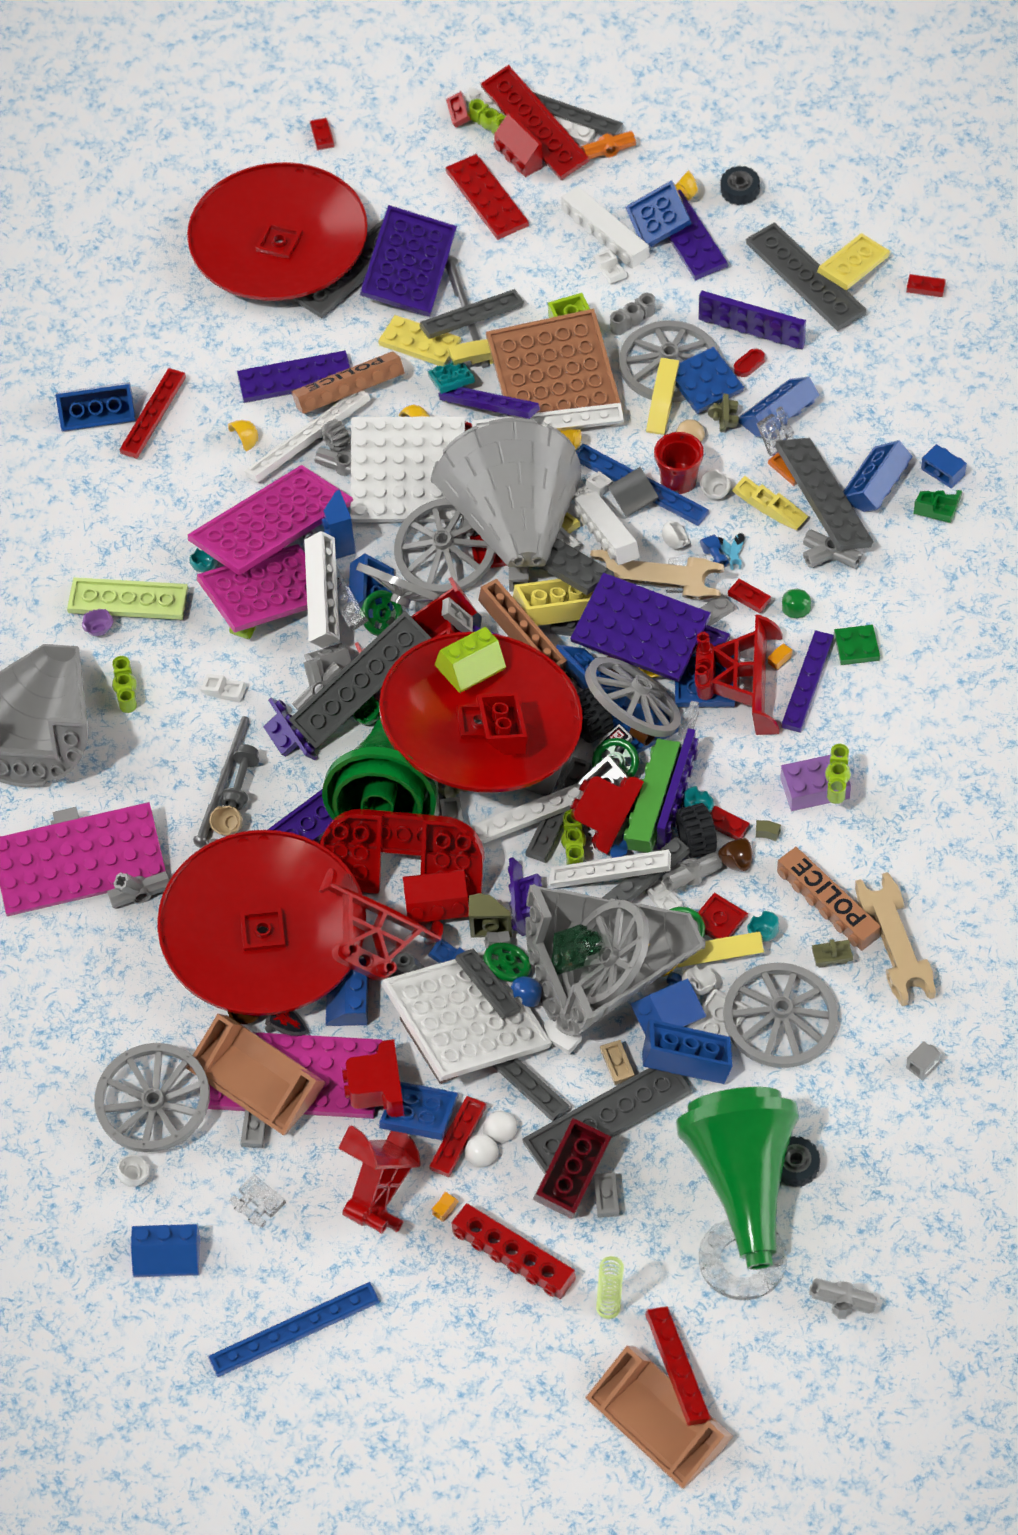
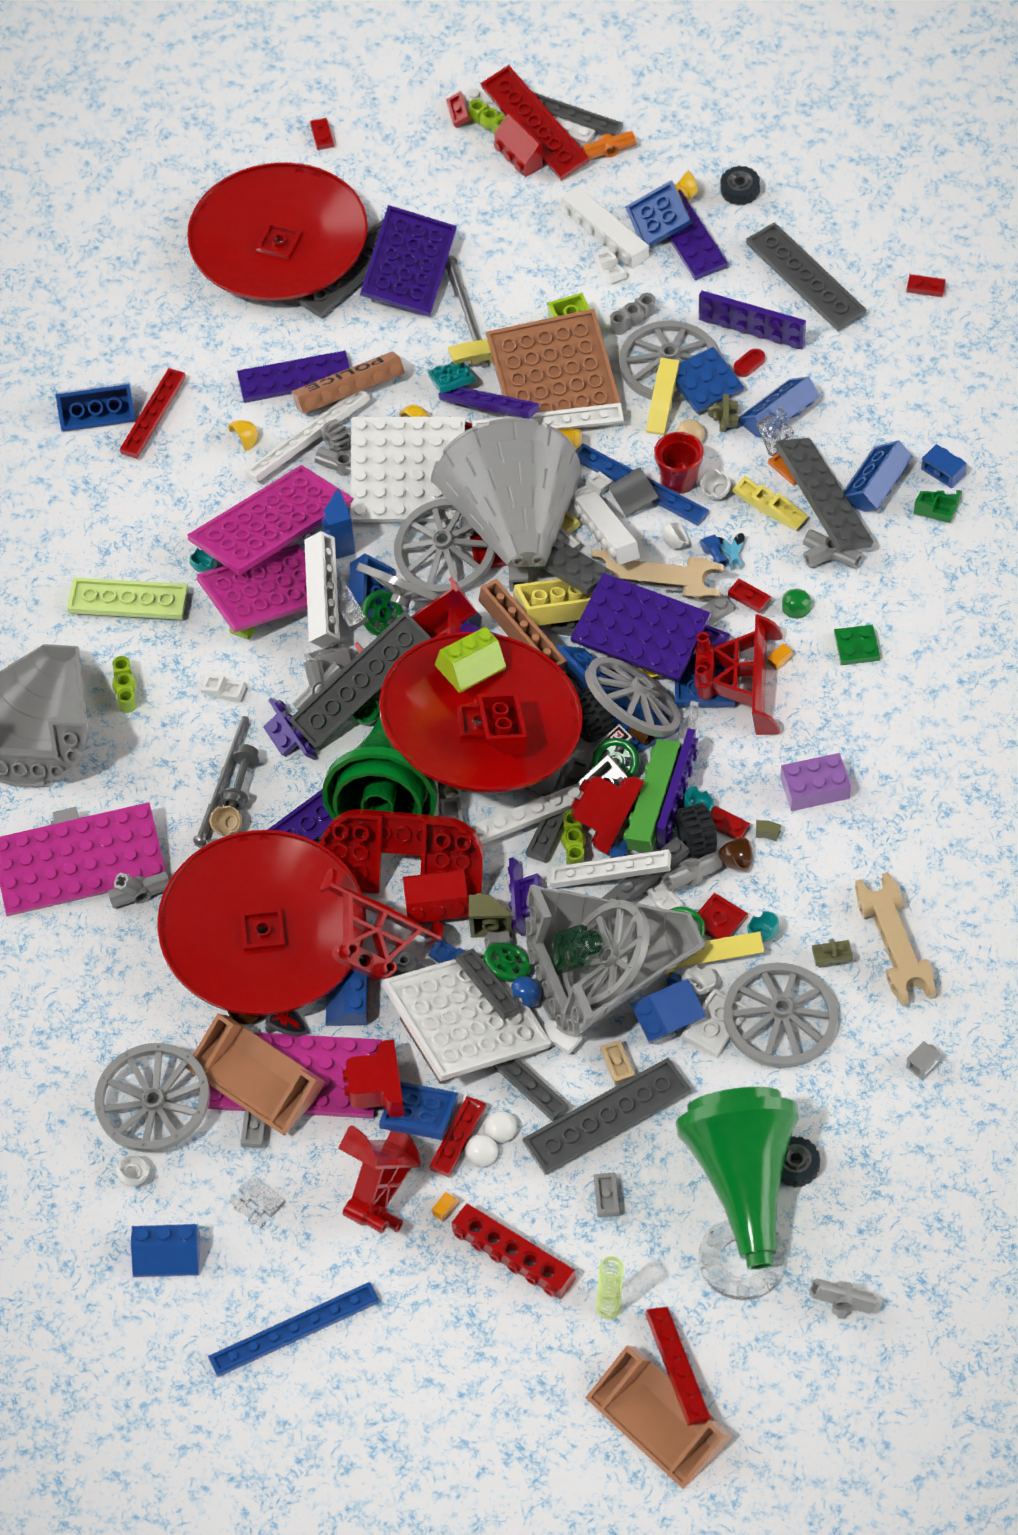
(97, 622): medium lavender hair -> none
(408, 338): light yellow plate -> none
(457, 616): light grey plate -> none
(471, 314): dark grey plate -> none
(487, 196): red plate -> none
(572, 1168): dark red brick -> none
(687, 1052): blue slope -> none
(807, 681): dark purple plate -> none
(828, 898): nougat brick -> none
(837, 781): lime piece -> none
(853, 261): light yellow plate -> none

